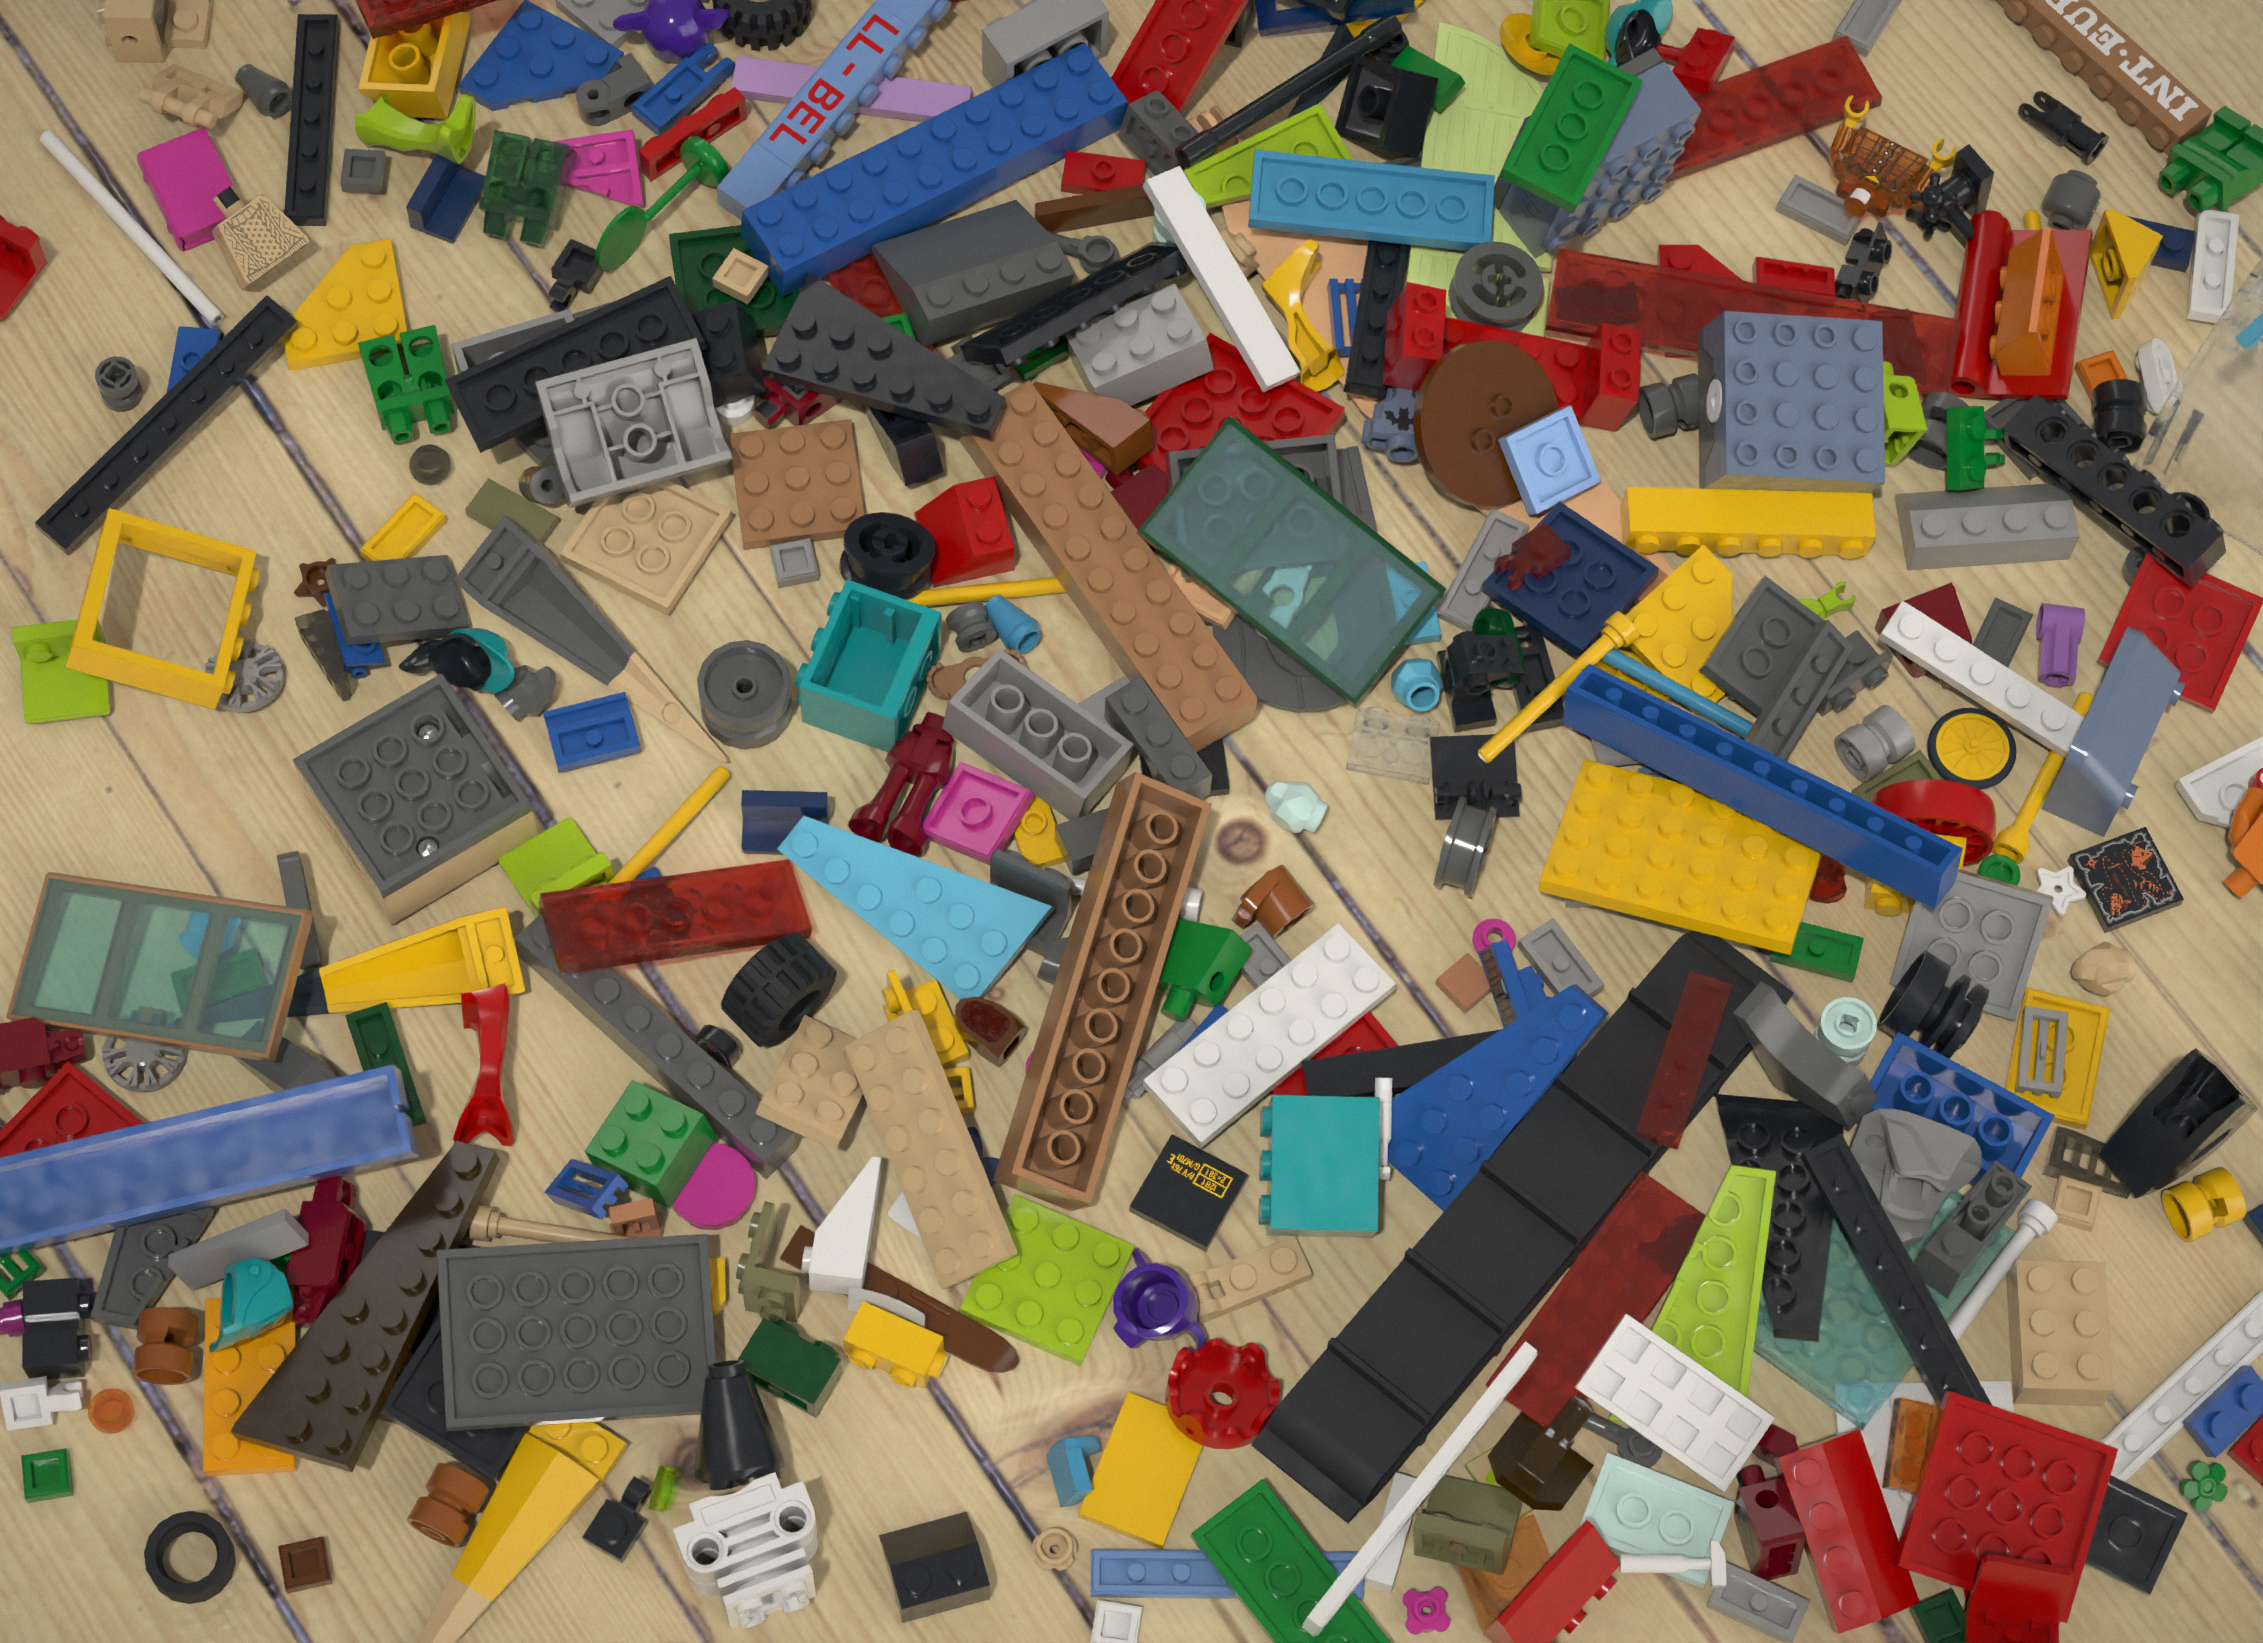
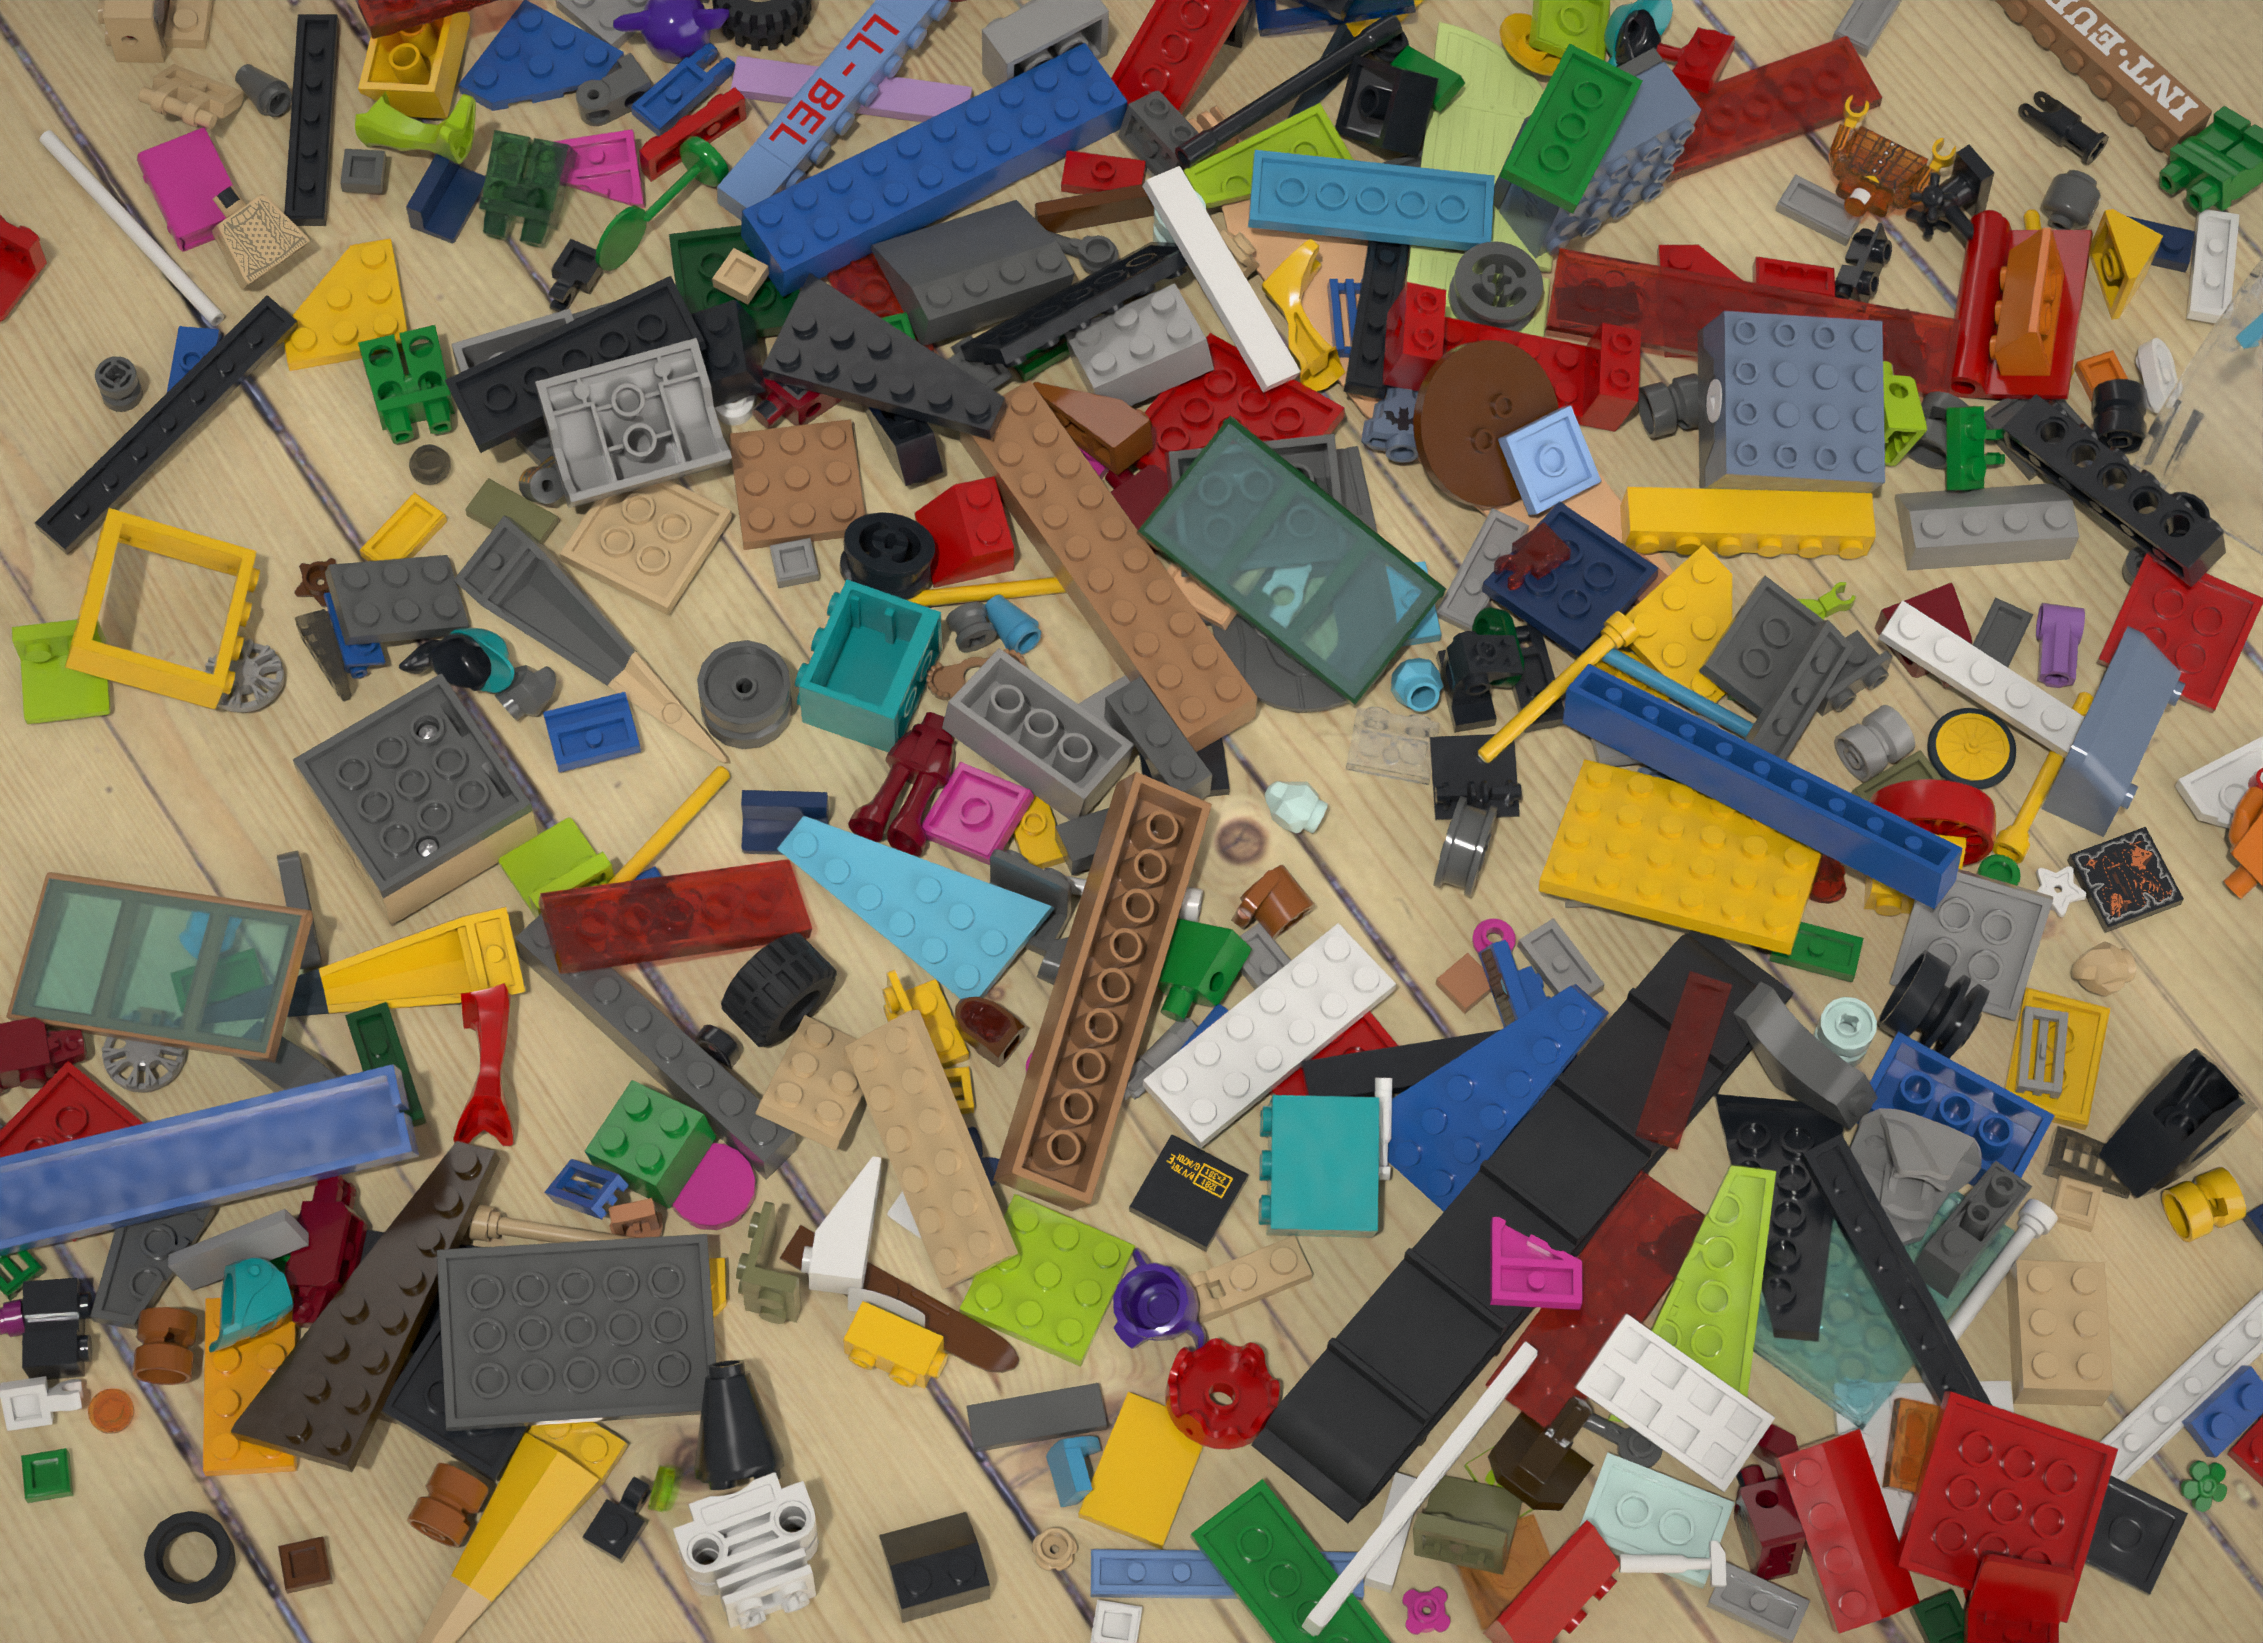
(791, 1365): dark green brick -> none
(1036, 1417): none -> dark grey tile
(1531, 1272): none -> dark pink wing

